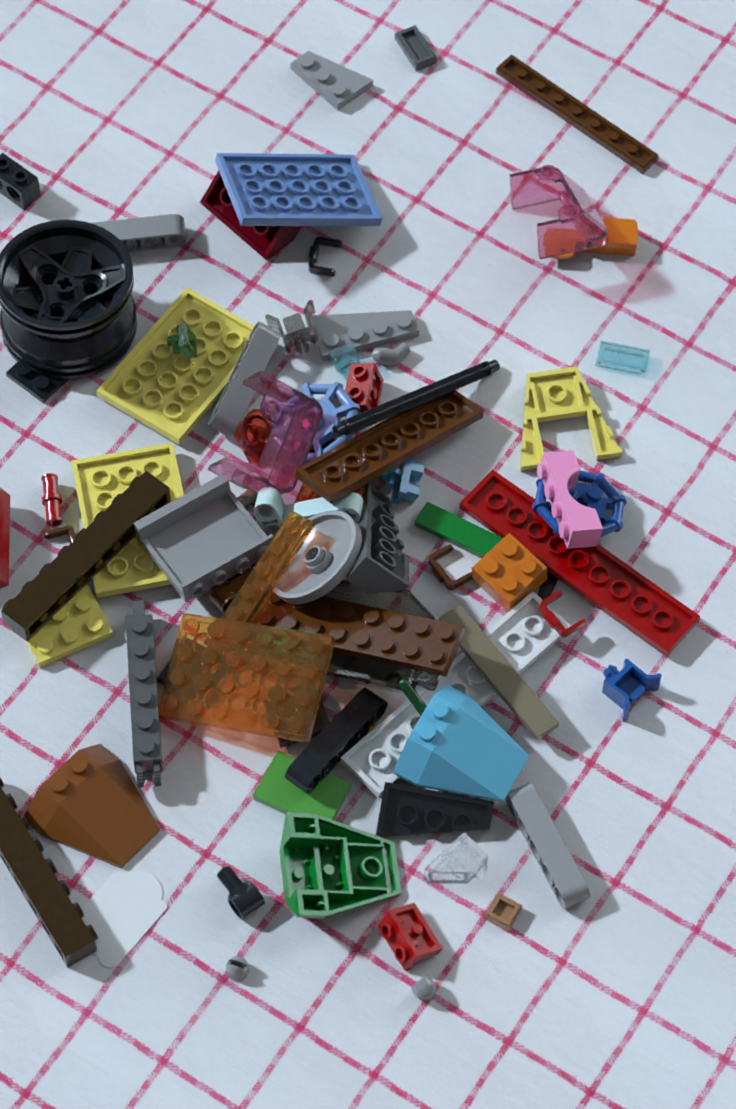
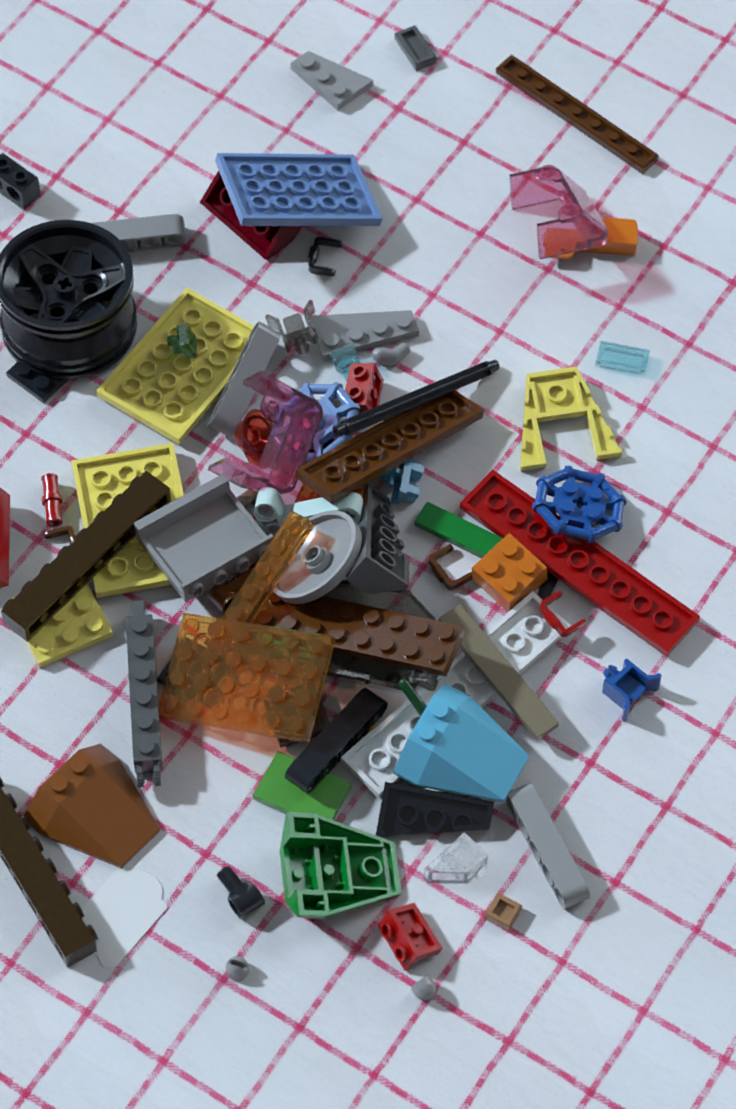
(576, 522): bright pink arch -> none

